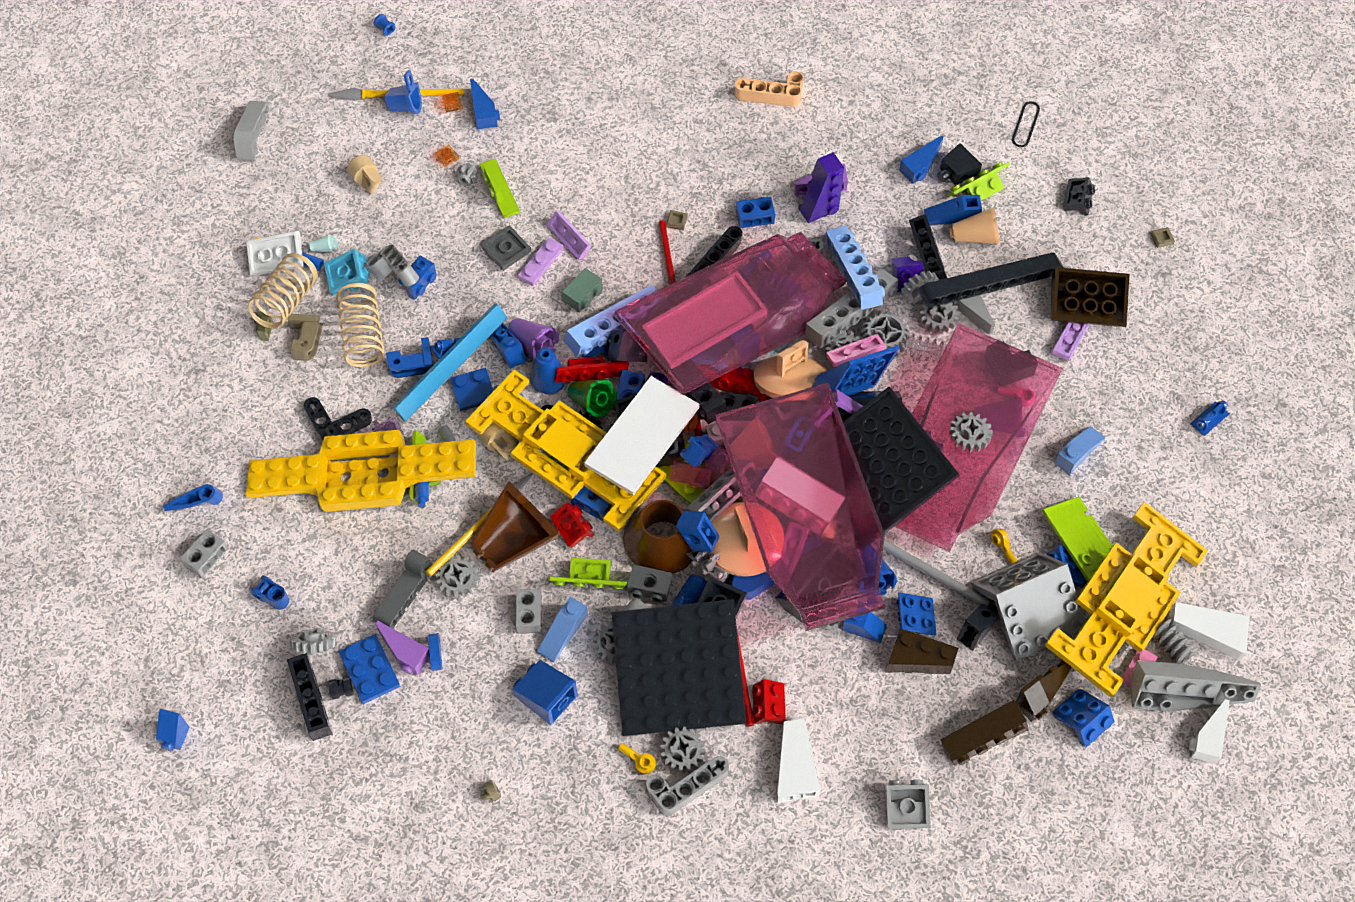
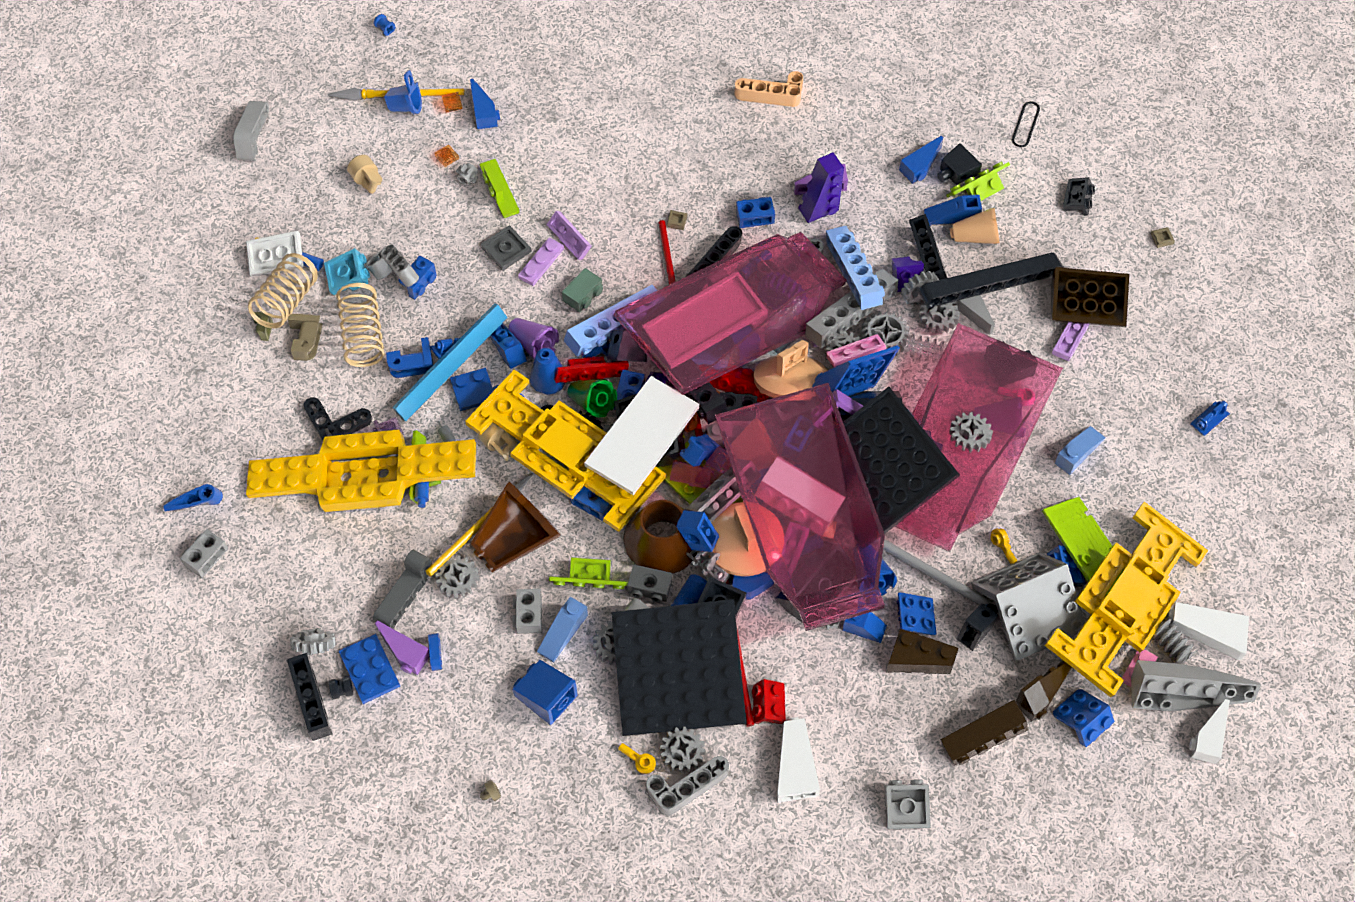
(171, 730): blue slope -> none
(268, 591): blue piece -> none
(324, 244): light aqua cone -> none
(571, 524): red bracket -> none

